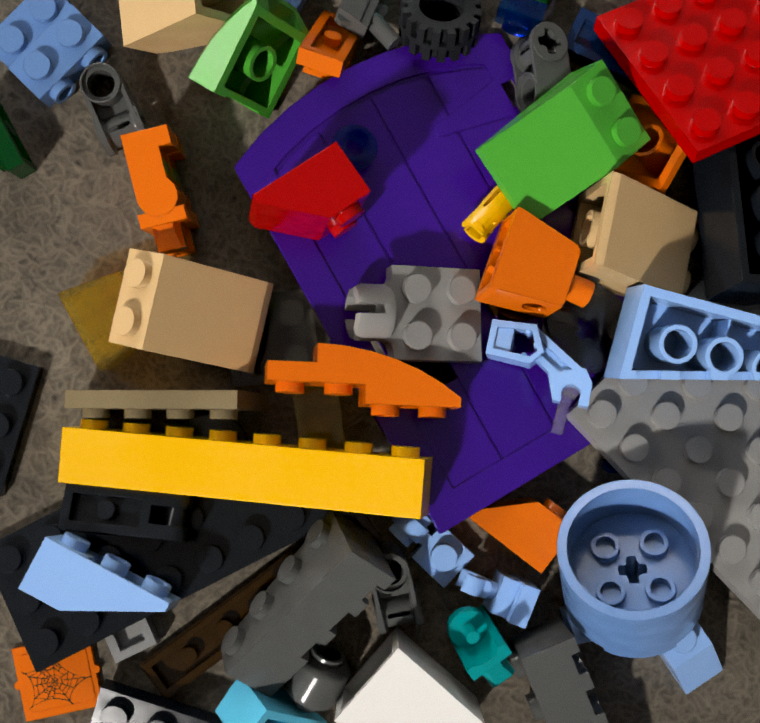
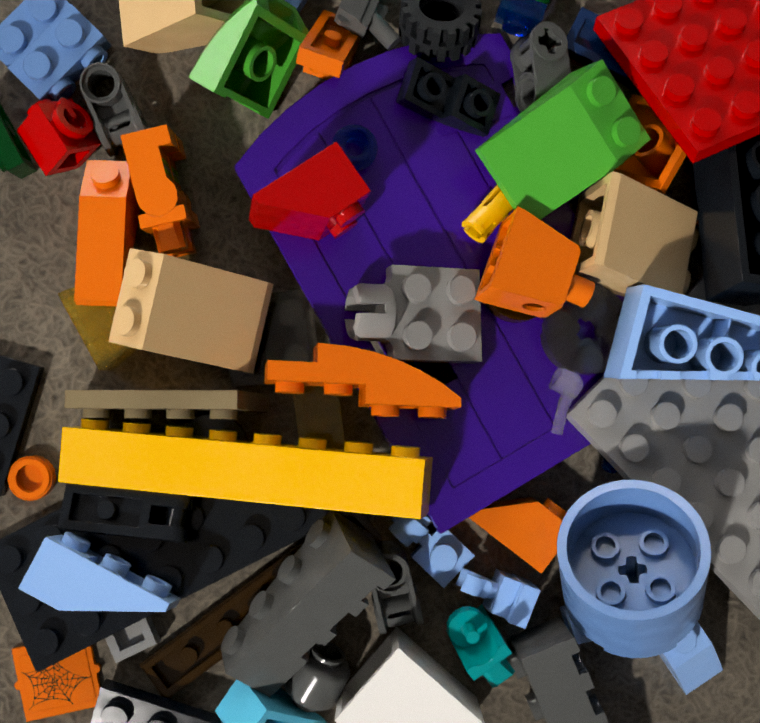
(31, 477): none -> orange tile
(58, 135): none -> red brick
(104, 231): none -> orange slope
(448, 100): none -> black slope
(560, 367): light blue piece -> none

